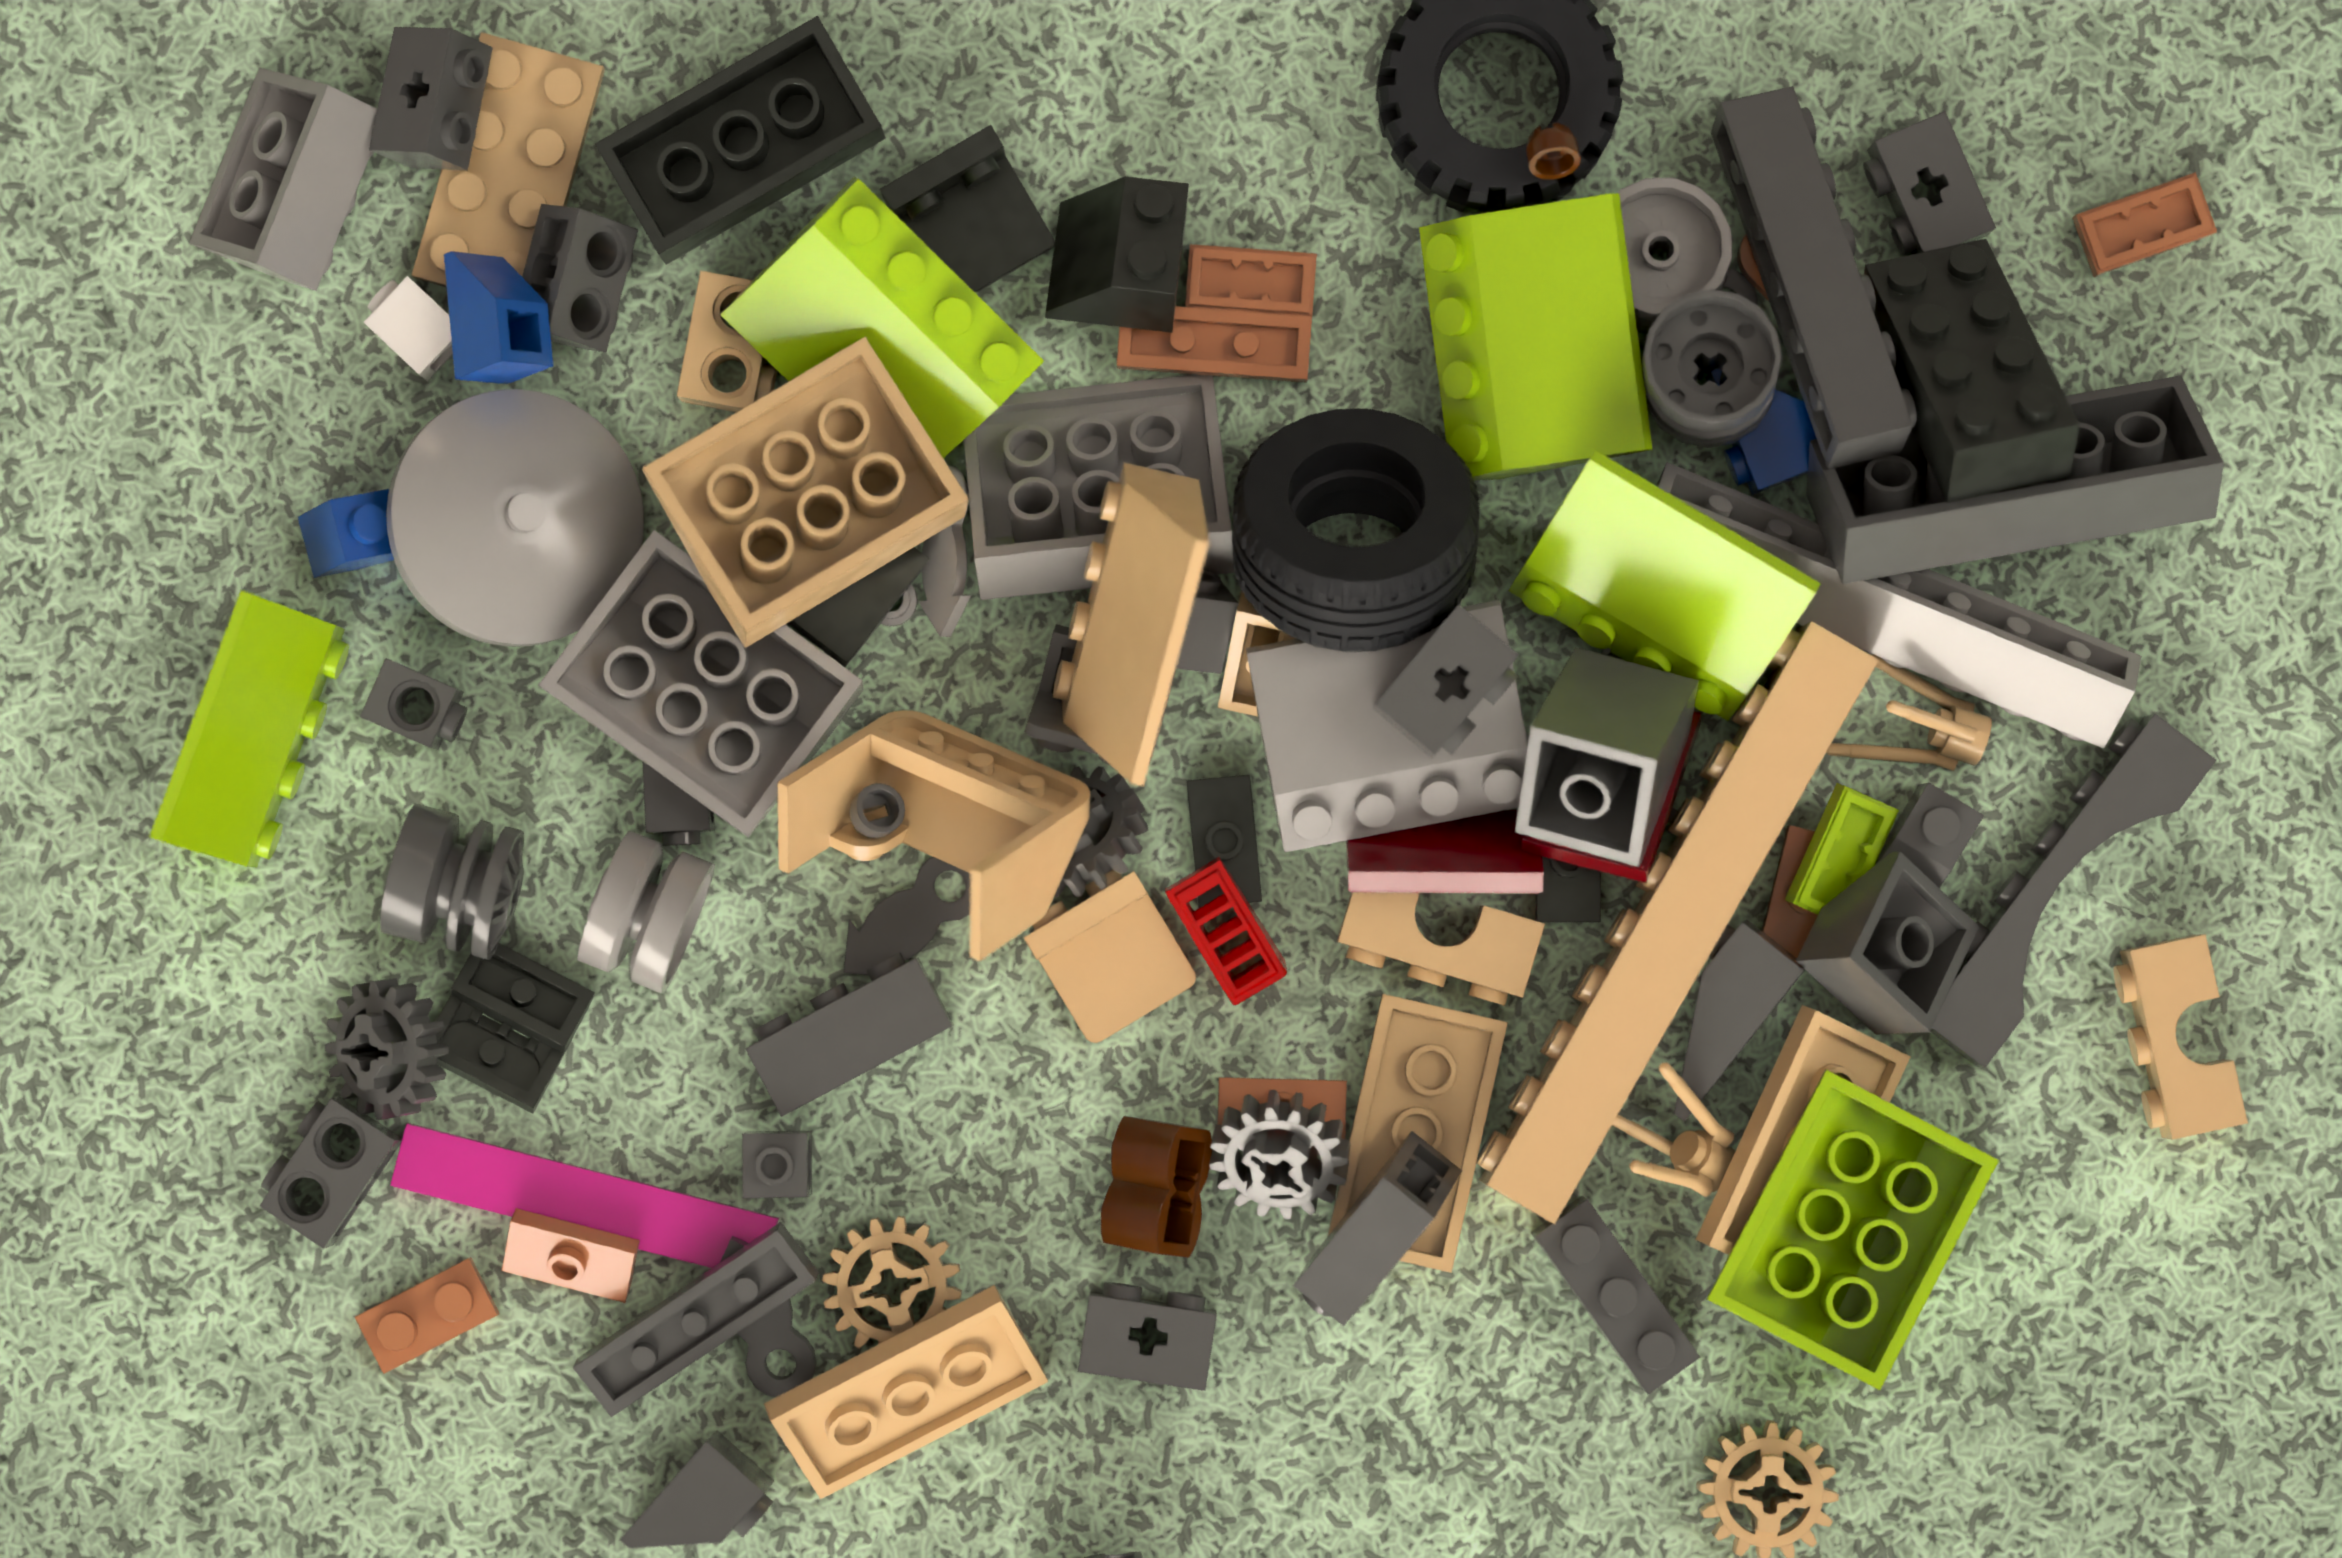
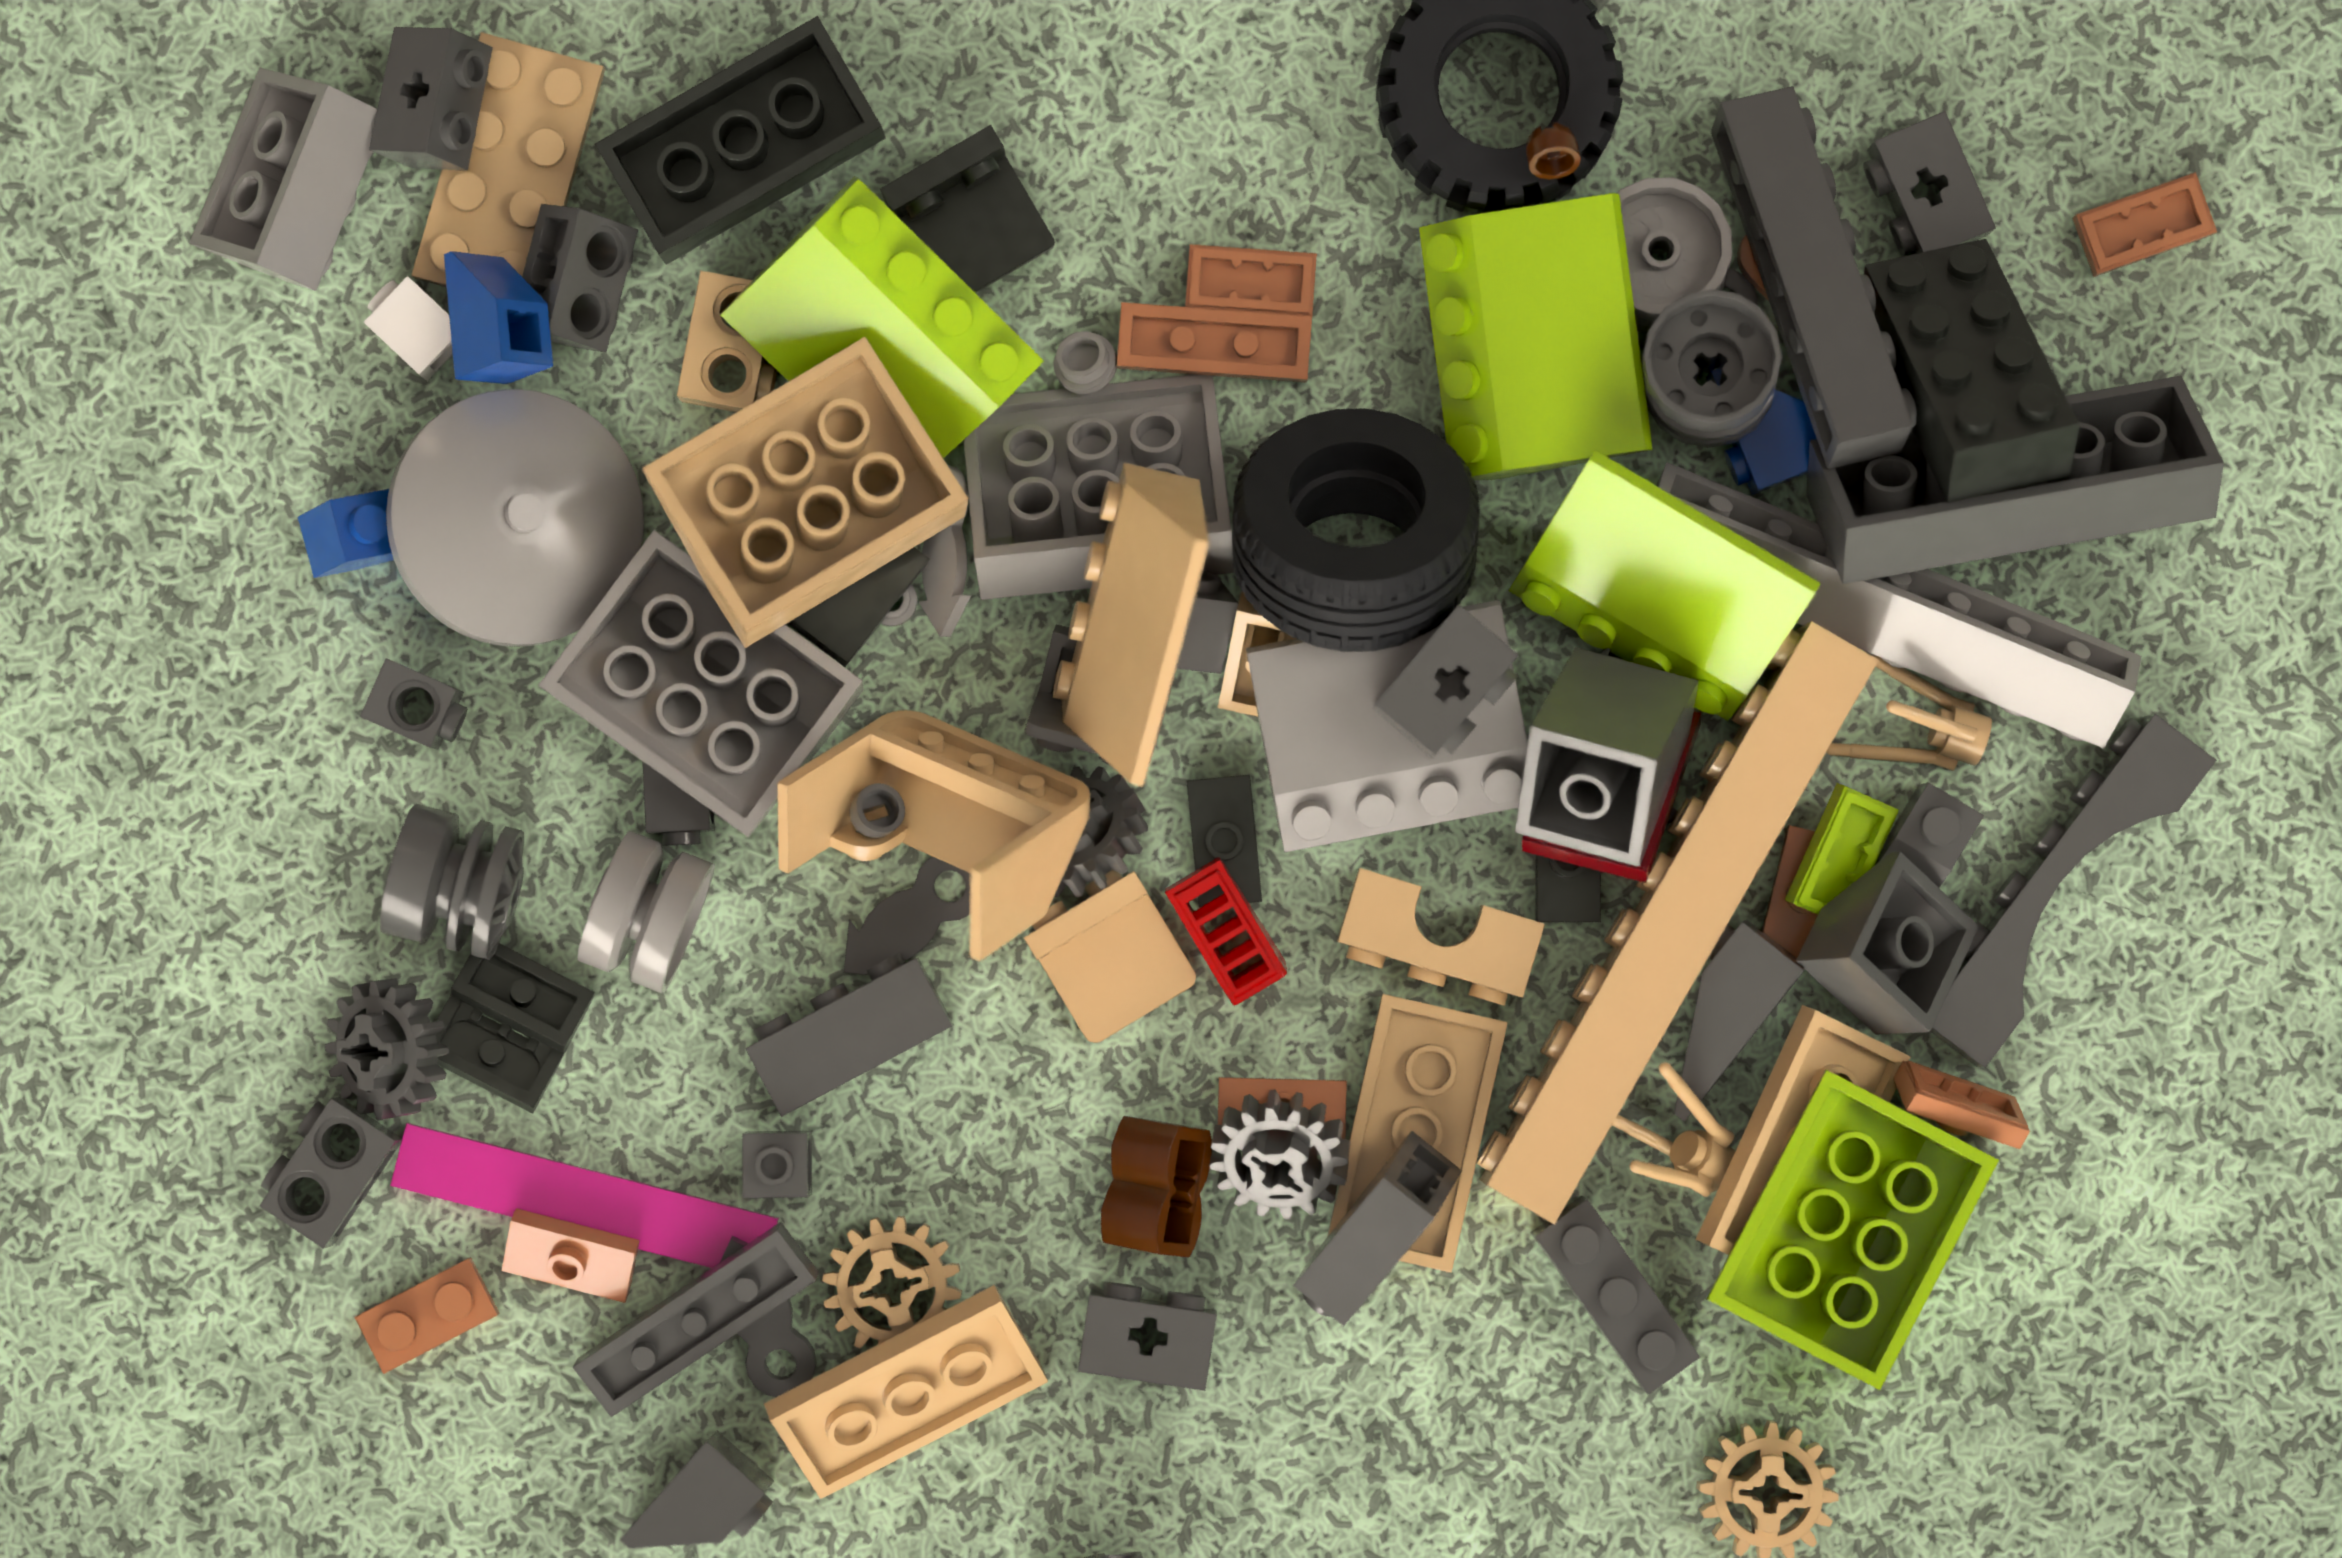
(250, 732): lime slope -> none
(1085, 362): none -> light grey plate
(1119, 255): pearl dark grey slope -> none
(1446, 857): dark red tile -> none
(1961, 1104): none -> nougat plate
(2161, 985): tan arch -> none

